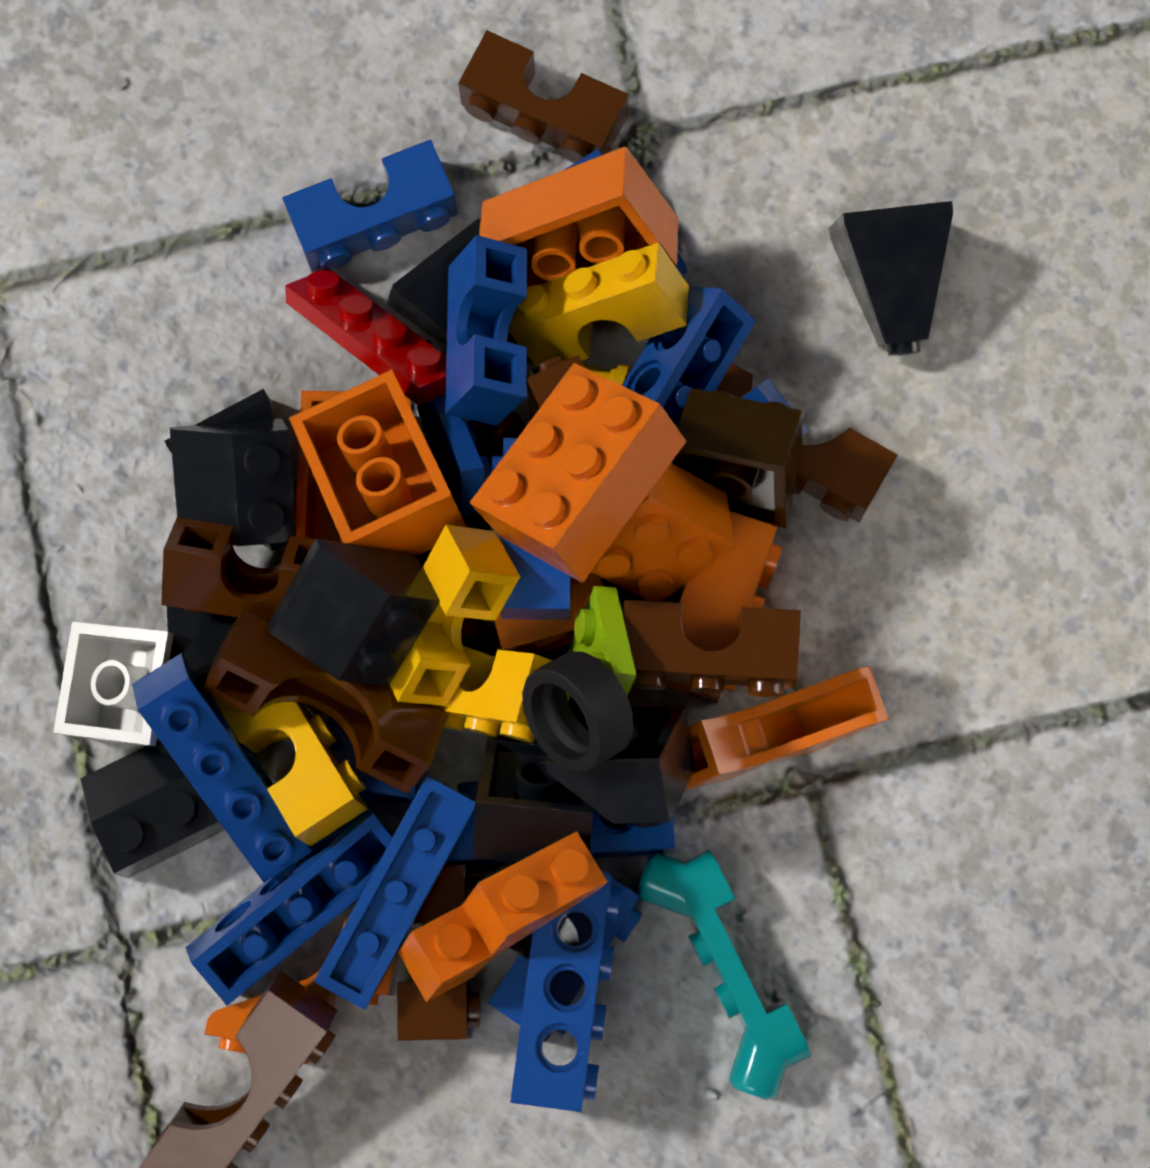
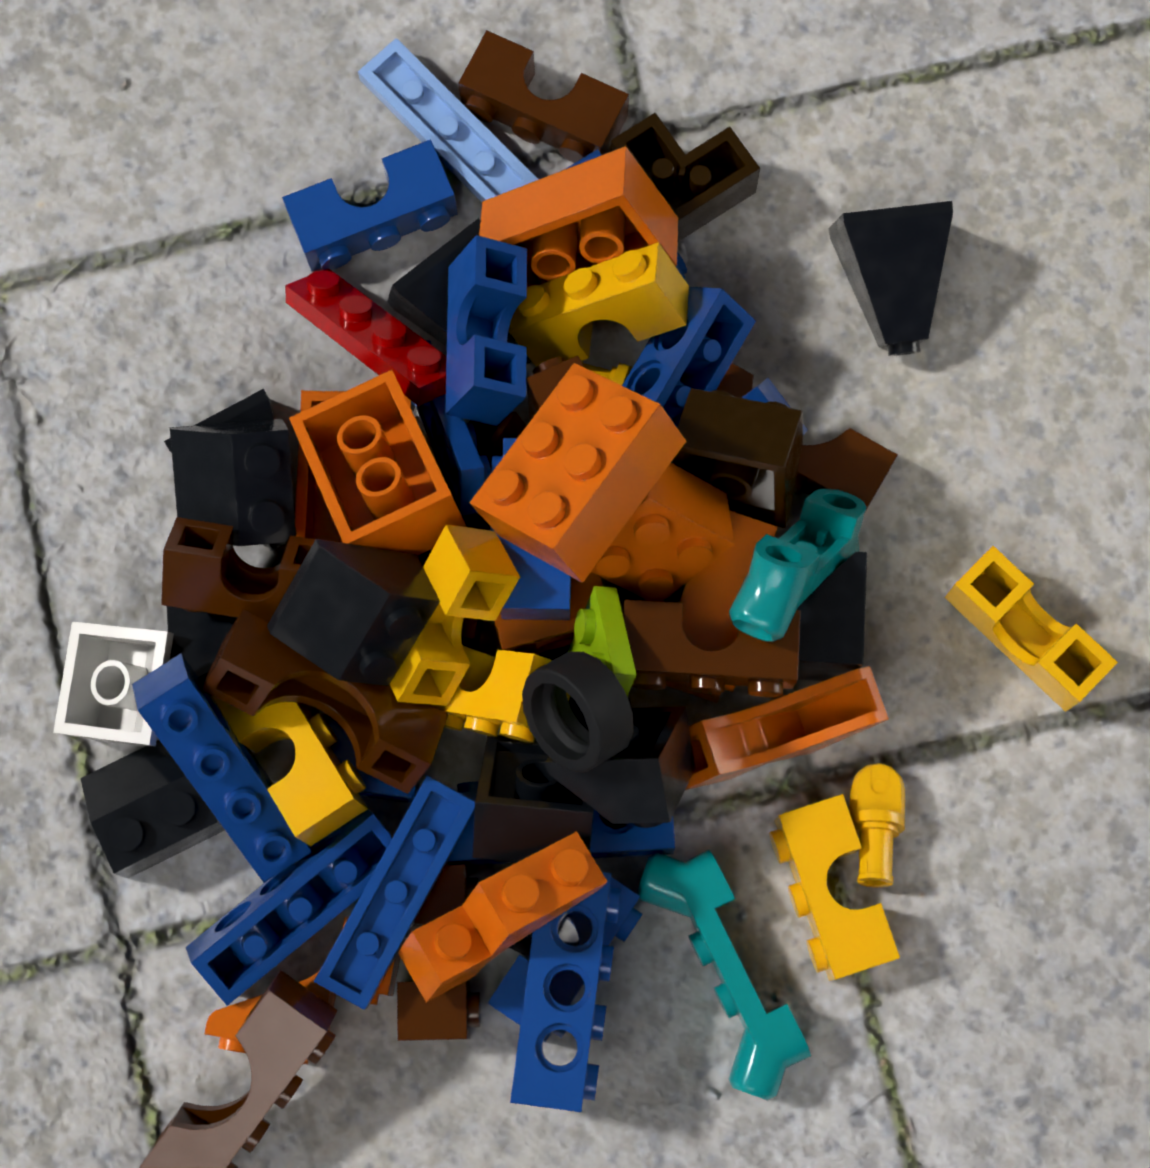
(438, 115): none -> light blue plate
(695, 183): none -> dark brown brick
(795, 564): none -> teal plate
(834, 623): none -> black slope
(843, 937): none -> yellow arch
(878, 817): none -> yellow arm
(1054, 656): none -> yellow arch

